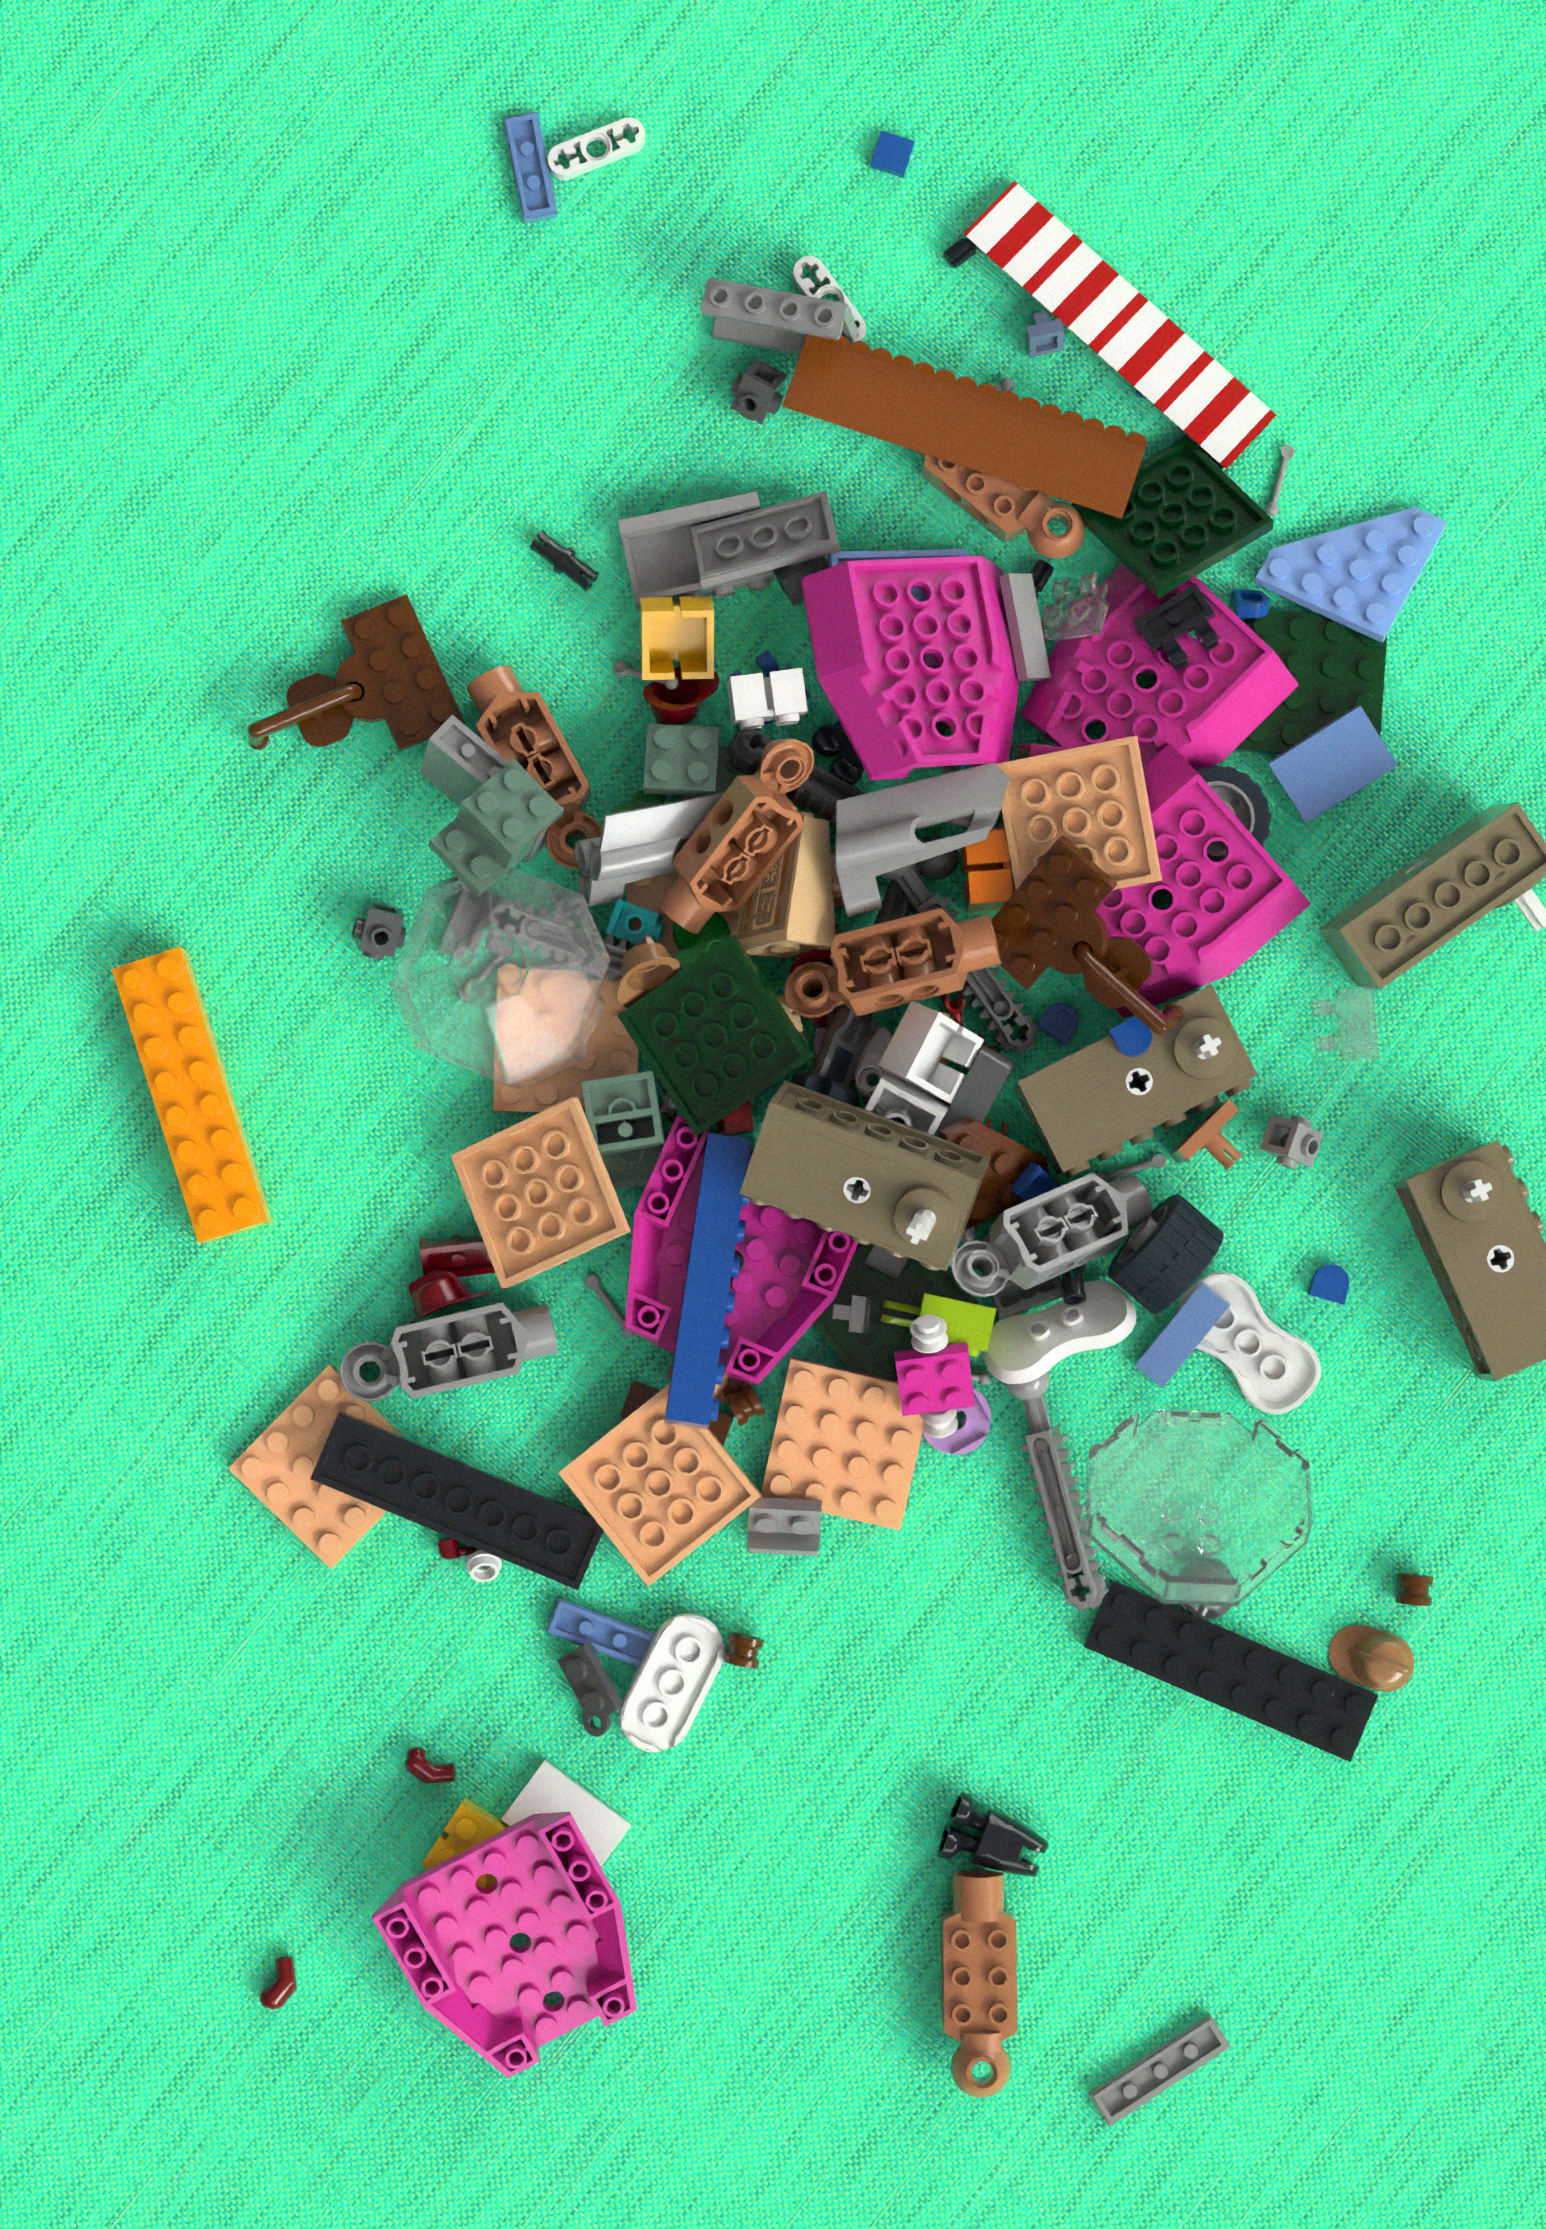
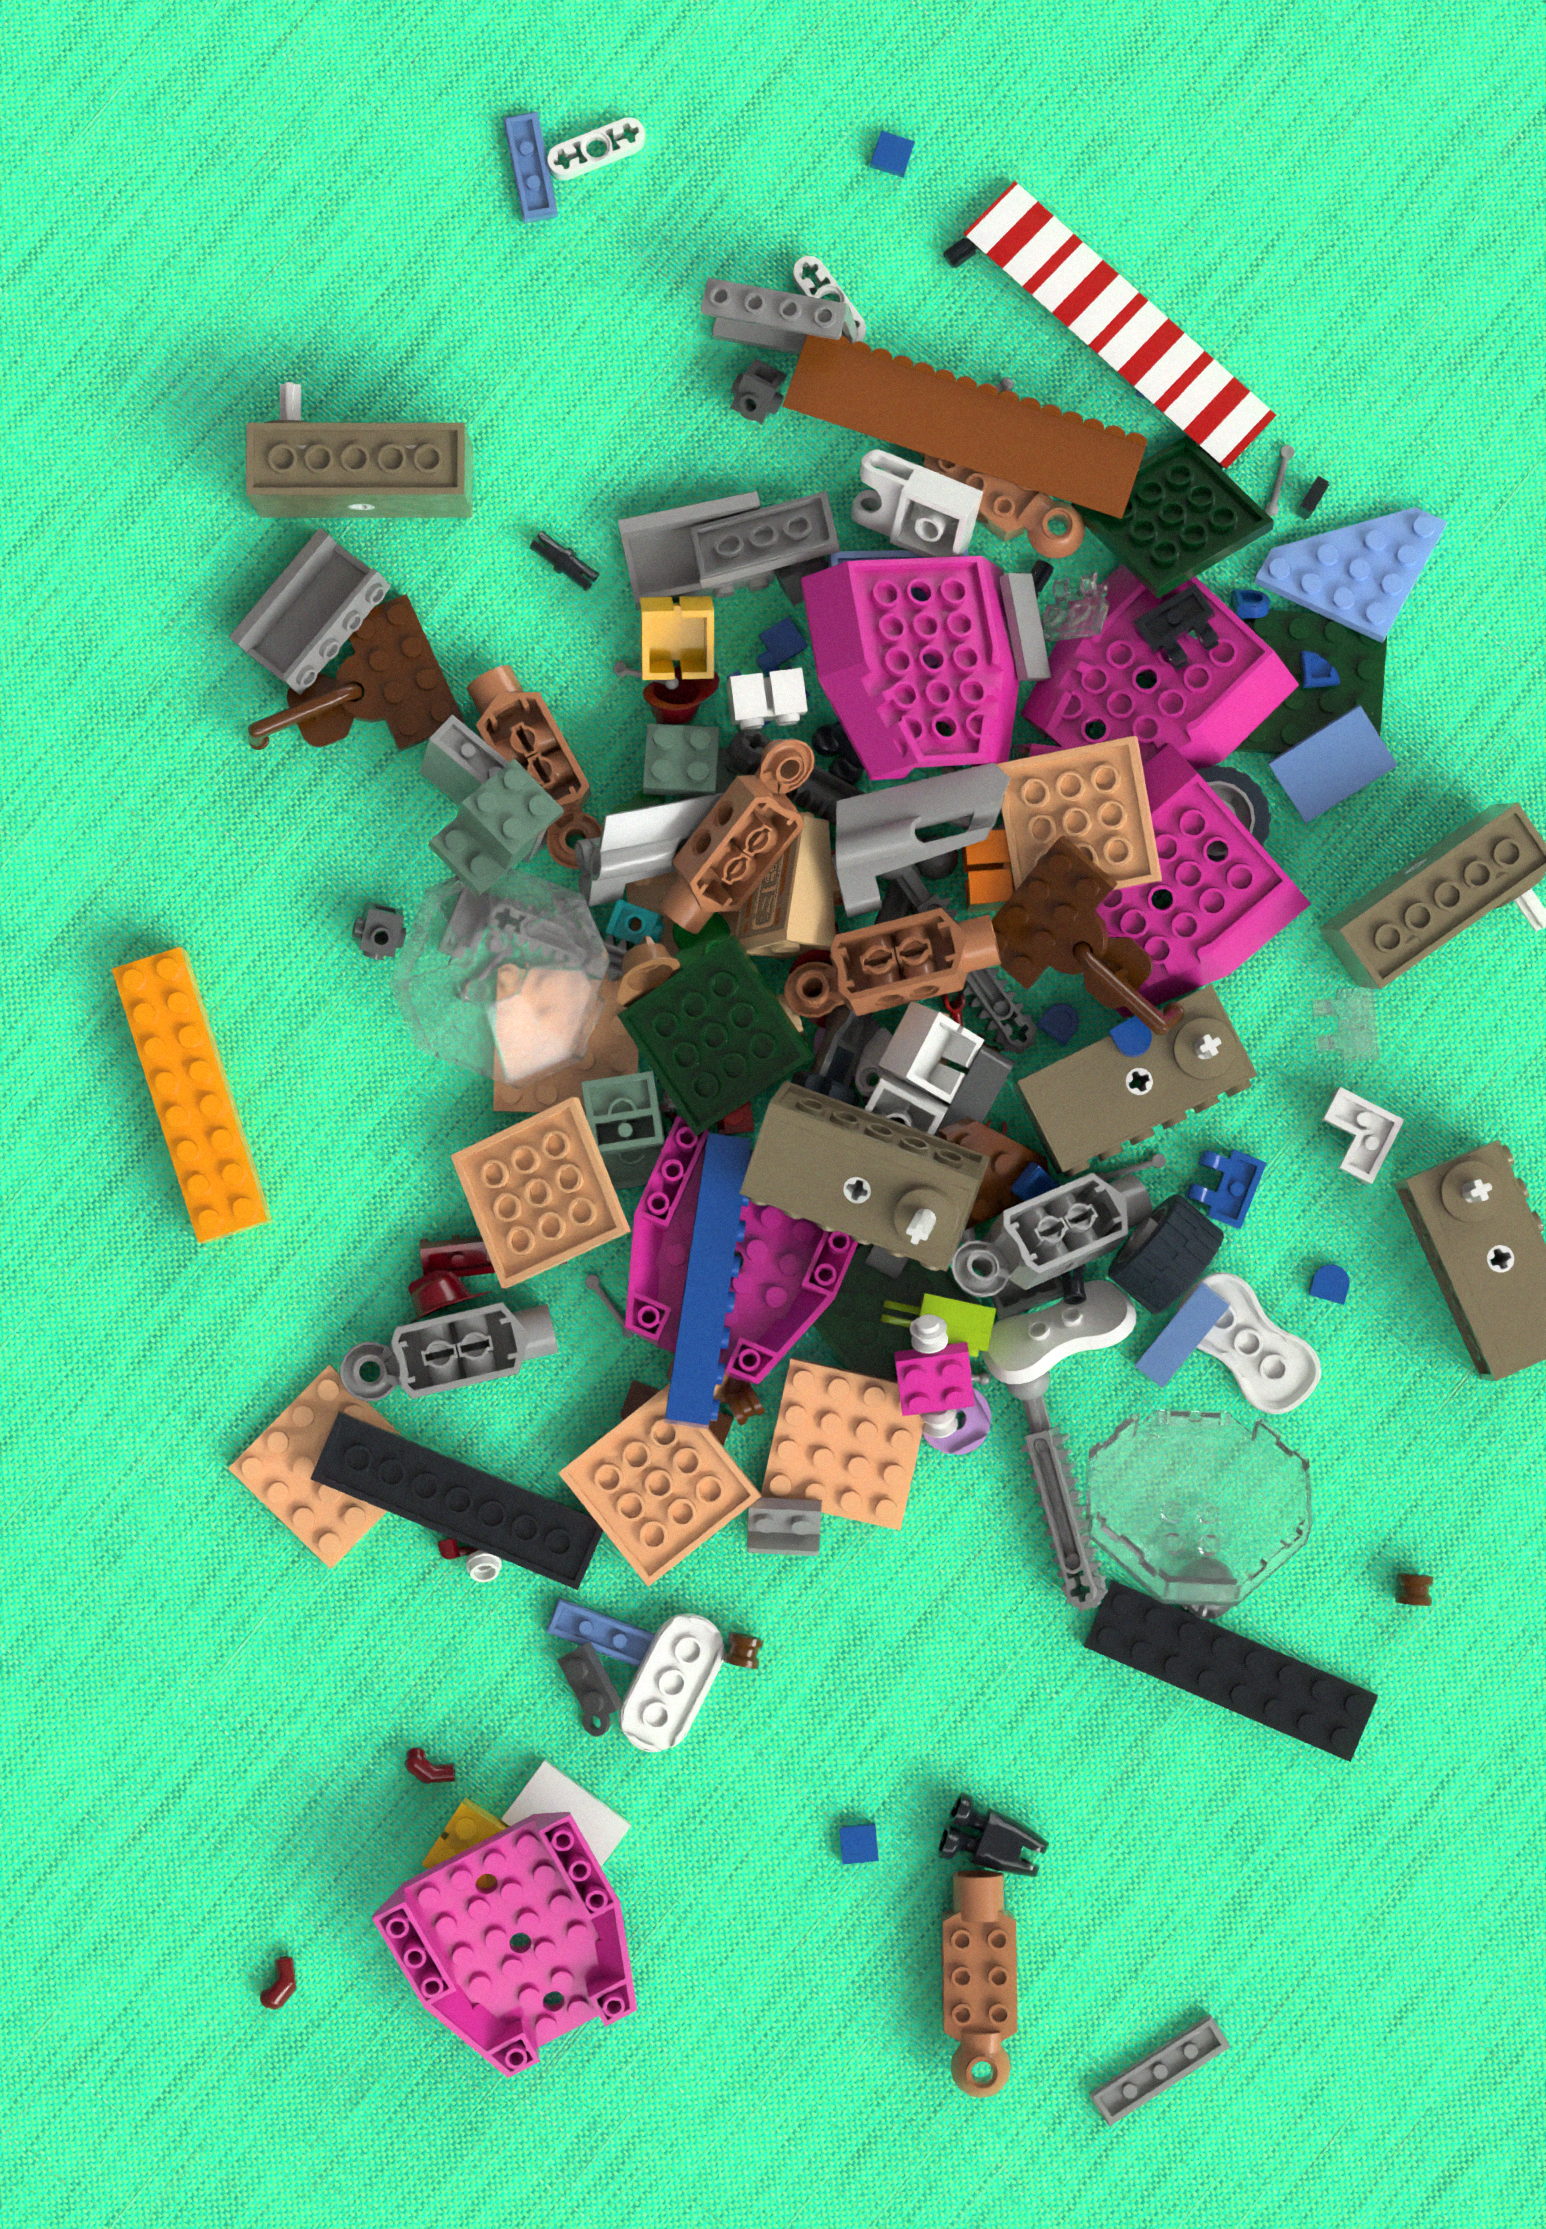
(310, 612): none -> light grey panel
(357, 467): none -> dark tan piece
(783, 641): none -> blue tile
(857, 1314): light grey tile -> none
(858, 1843): none -> blue tile
(916, 506): none -> white brick
(1044, 335): sand blue tile -> none
(1208, 1136): nougat tile -> none
(1235, 1187): none -> blue plate
(1291, 1141): light grey brick -> none
(1312, 498): none -> black tile
(1317, 671): none -> blue tile
(1371, 1658): medium nougat piece -> none
(1372, 1130): none -> white panel

